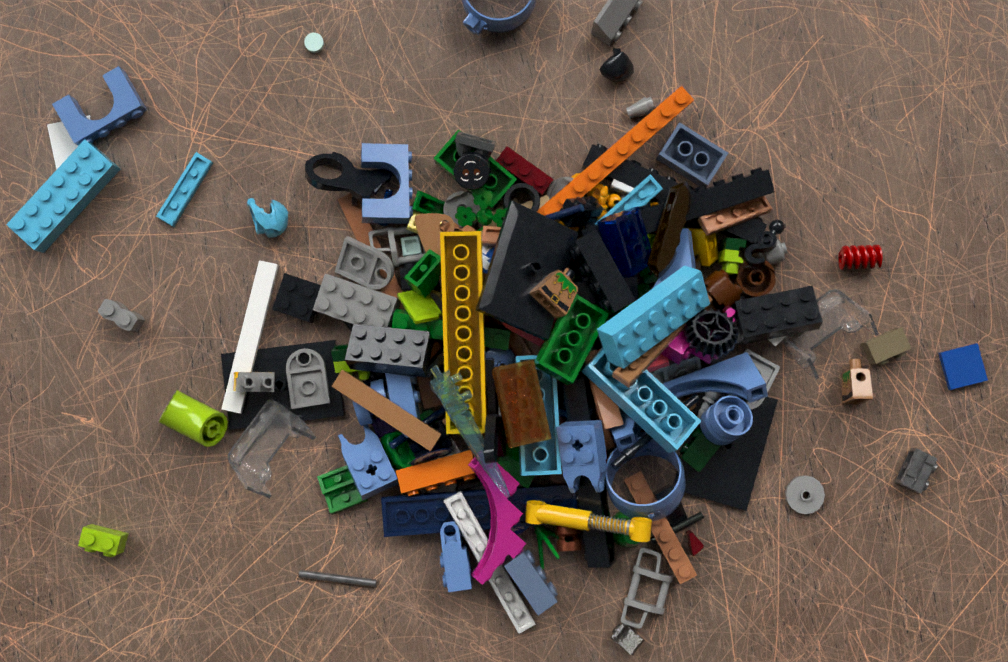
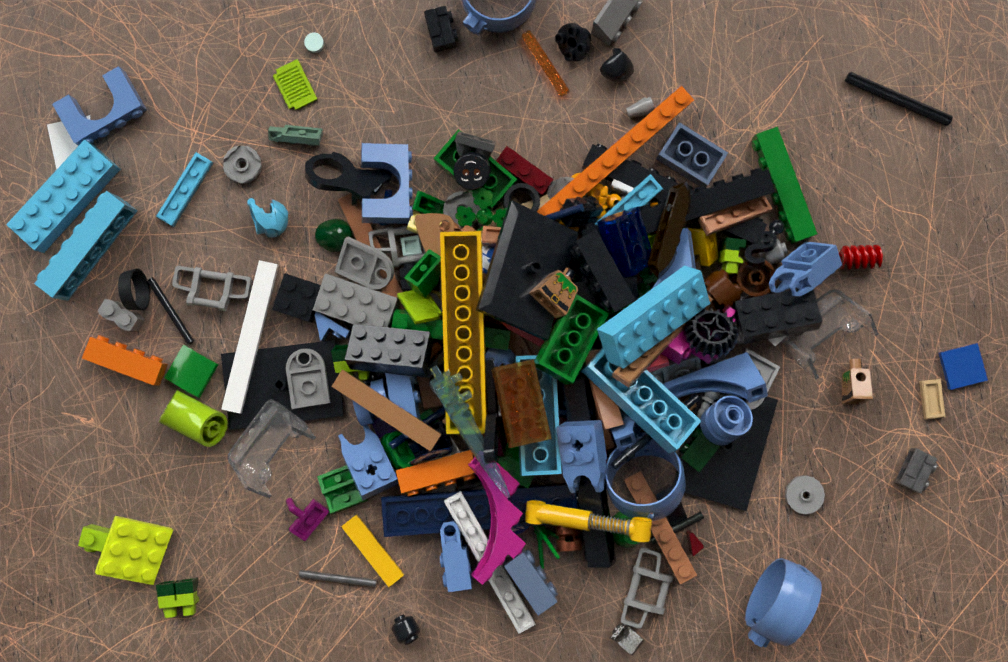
(85, 246): none -> medium azure brick
(125, 361): none -> orange brick
(133, 550): none -> neon yellow plate
(141, 289): none -> black tyre
(170, 311): none -> black bar
(178, 593): none -> hips
(191, 371): none -> green slope
(222, 305): none -> light grey bar
(233, 160): none -> light grey plate
(254, 381): light grey hips -> none
(294, 85): none -> lime window
(296, 134): none -> sand green hinge
(307, 519): none -> magenta plate
(325, 325): none -> medium blue slope
(332, 234): none -> dark green hat
(372, 550): none -> yellow tile
(405, 629): none -> black head
(440, 29): none -> black brick
(545, 63): none -> clear orange axle
(573, 41): none -> black plate
(782, 603): none -> medium blue cylinder
(787, 194): none -> green brick
(806, 268): none -> medium blue brick
(886, 346): dark tan brick -> none
(898, 98): none -> black axle
(932, 399): none -> tan tile

